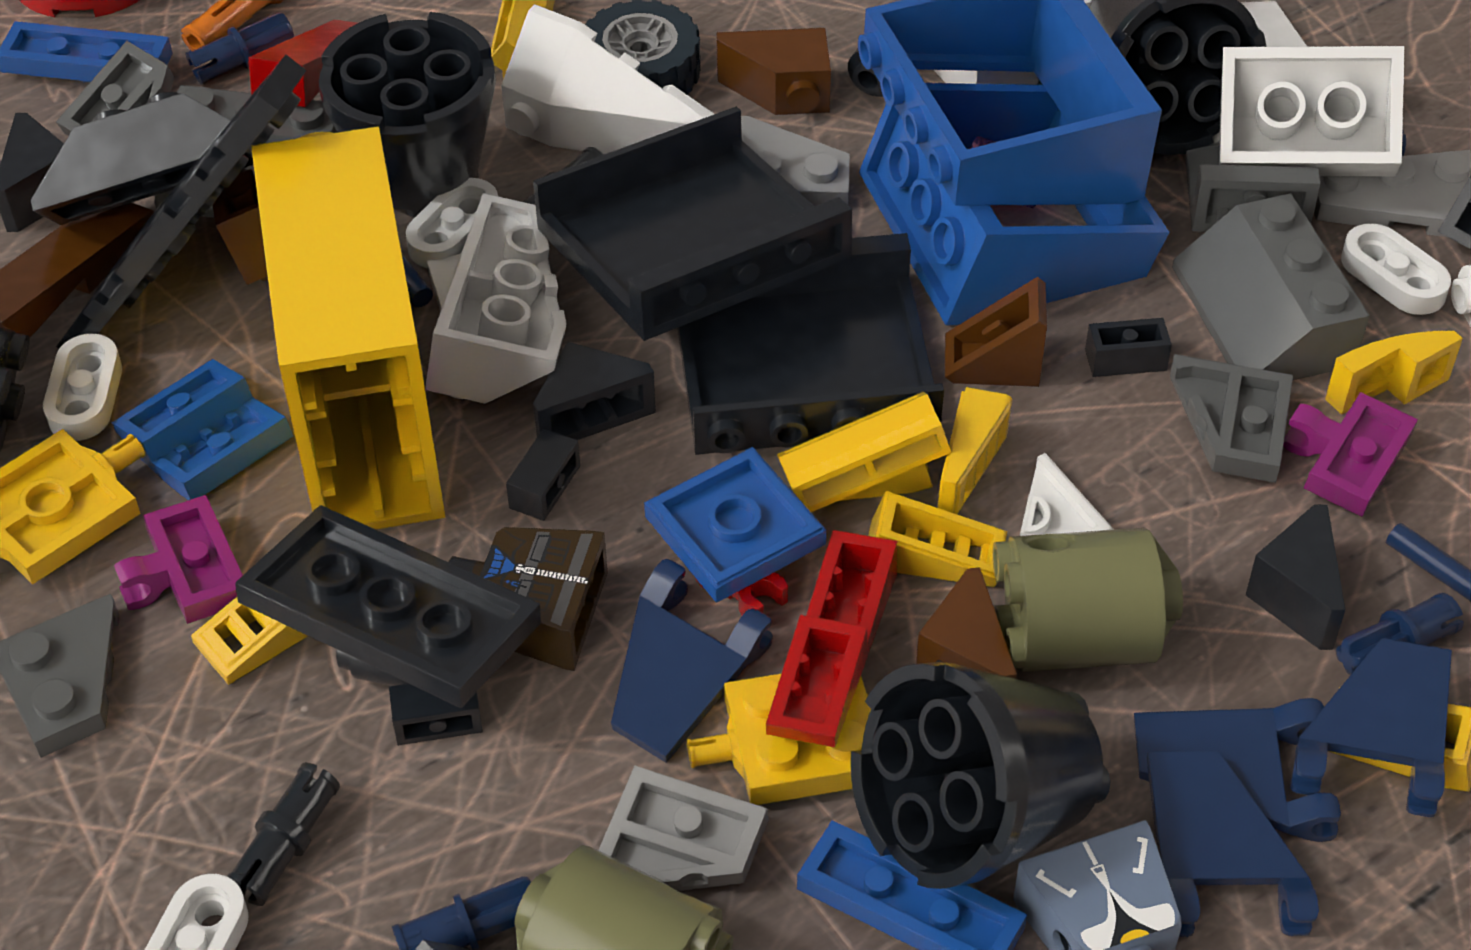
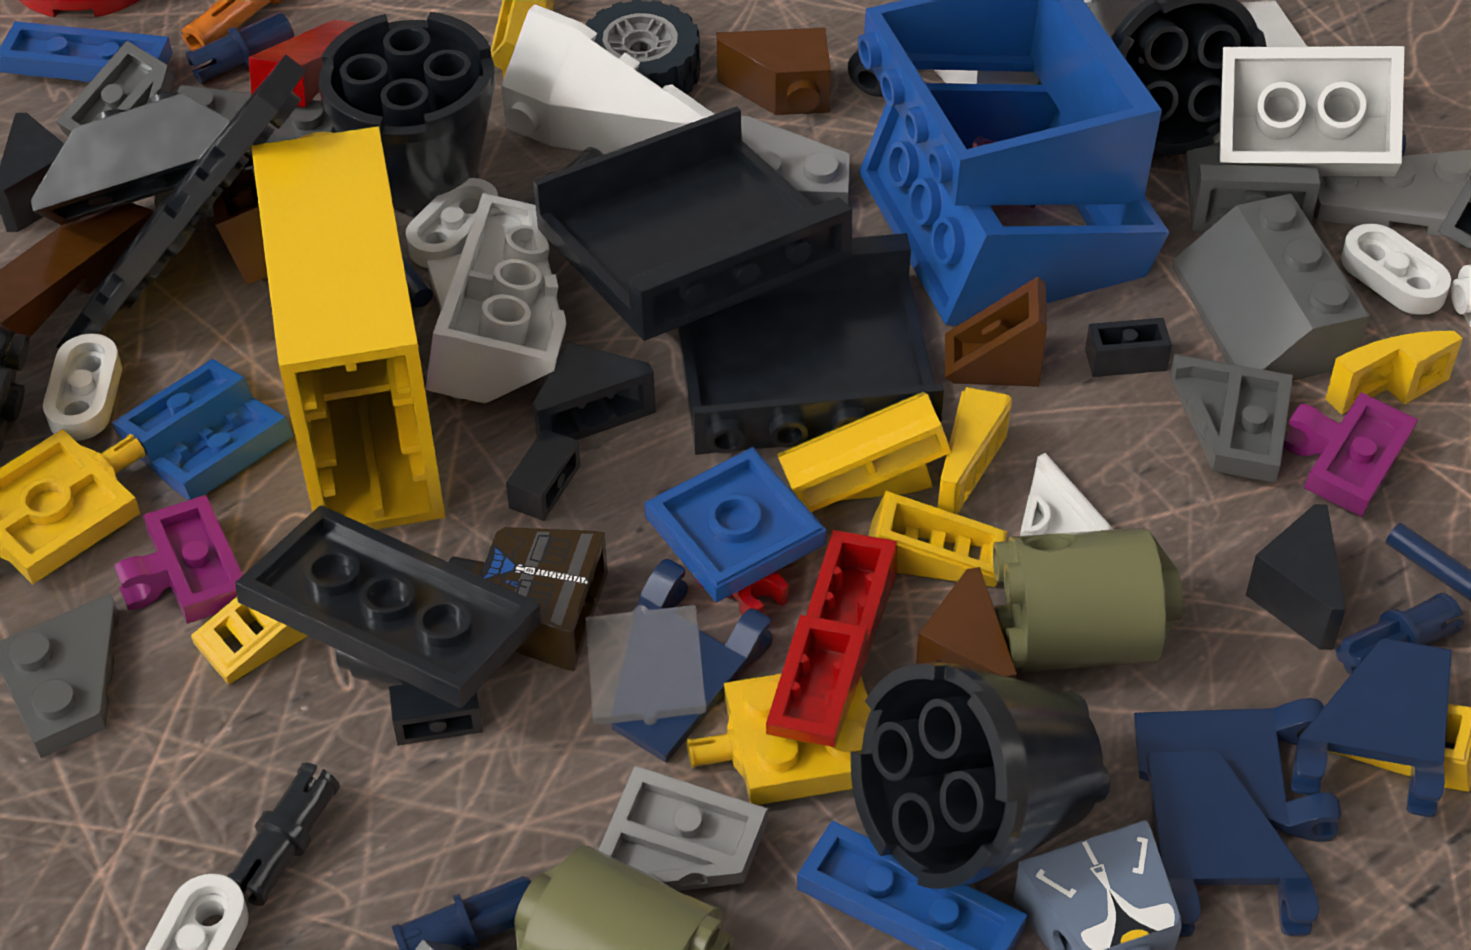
(645, 665): none -> clear piece

